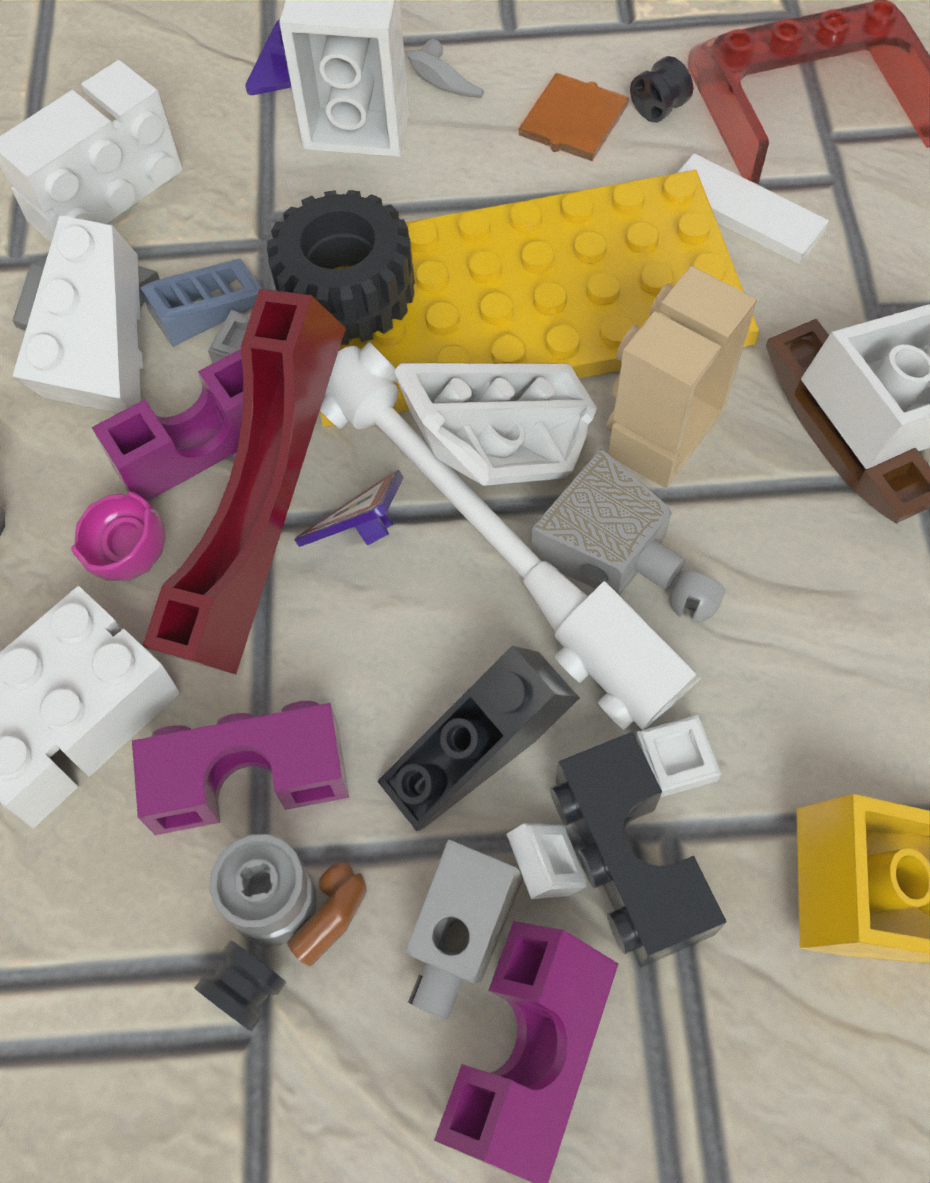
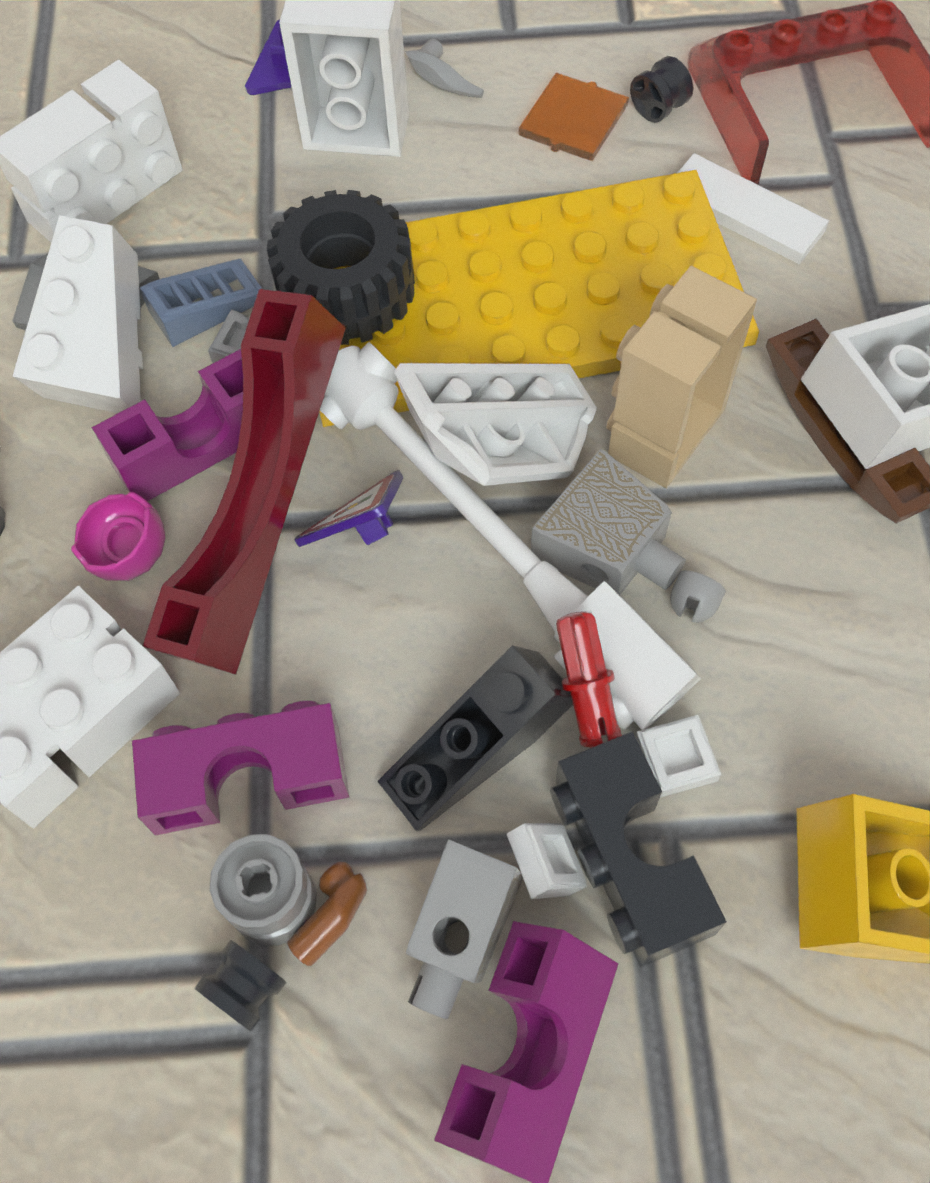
(587, 678): none -> red axle

